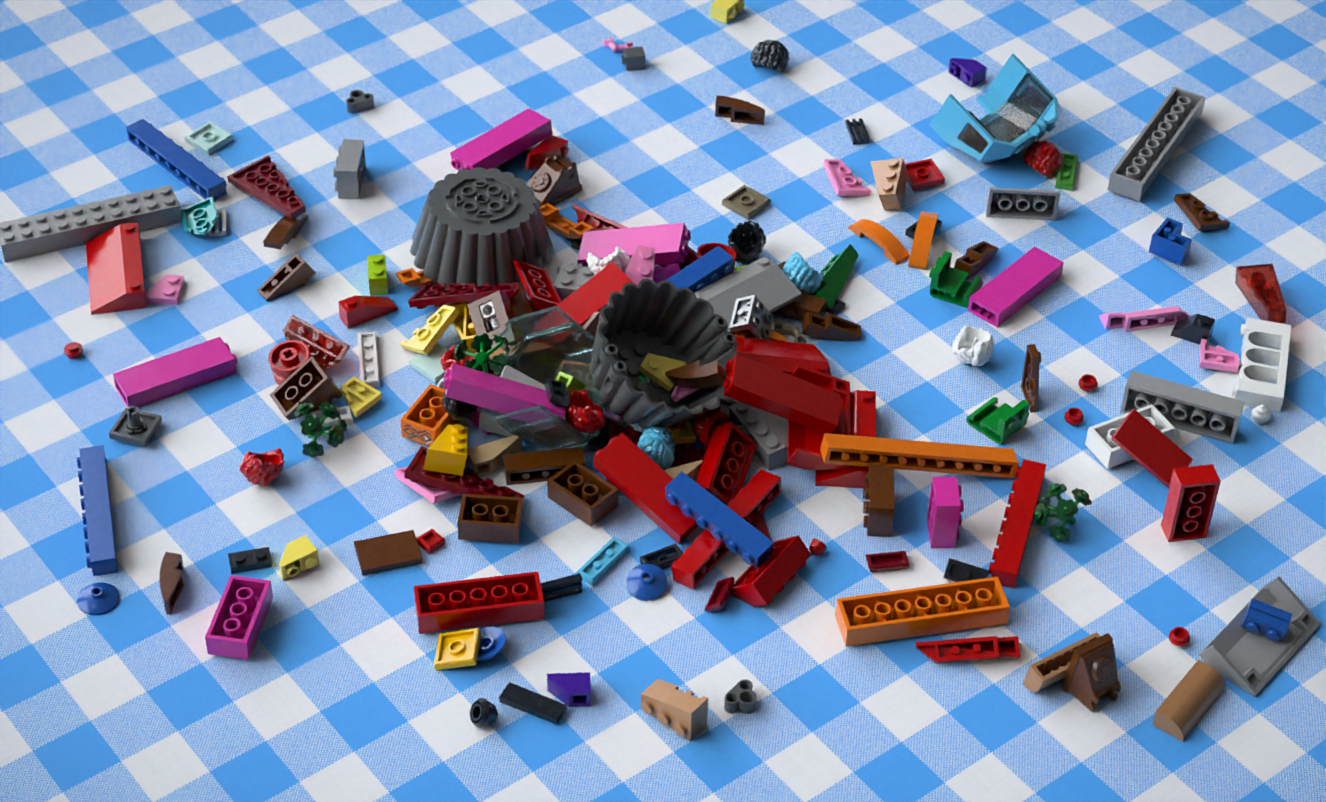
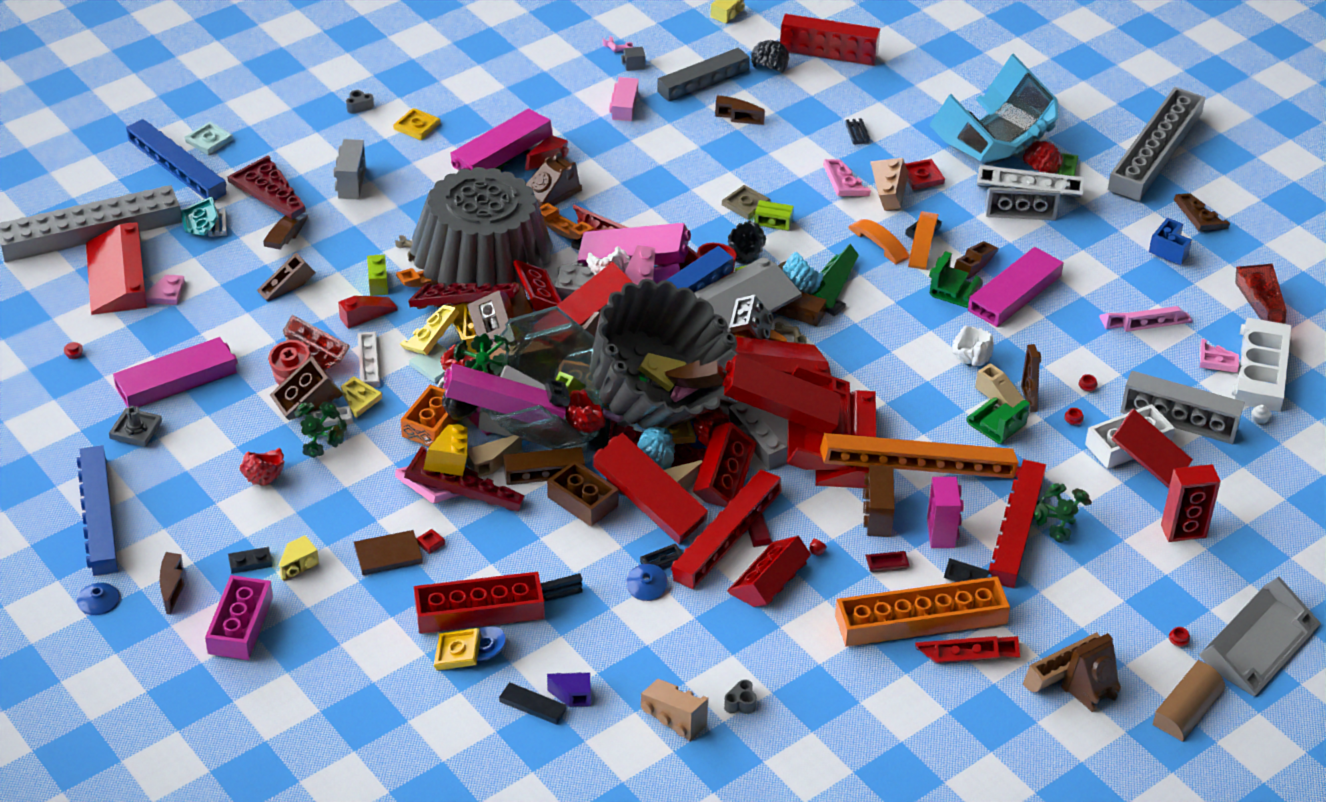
(404, 243): none -> dark tan arm
(417, 124): none -> yellow tile
(483, 713): black cone -> none
(490, 518): reddish brown brick -> none
(603, 560): medium azure tile -> none
(624, 99): none -> bright pink brick
(703, 74): none -> dark grey brick
(719, 520): blue brick -> none
(720, 595): dark red tile -> none
(774, 215): none -> lime brick
(830, 39): none -> red brick
(830, 328): reddish brown slope -> none
(968, 71): dark purple slope -> none
(996, 384): none -> tan slope
(1032, 180): none -> white fence
(1194, 328): black slope -> none
(1266, 620): blue brick -> none

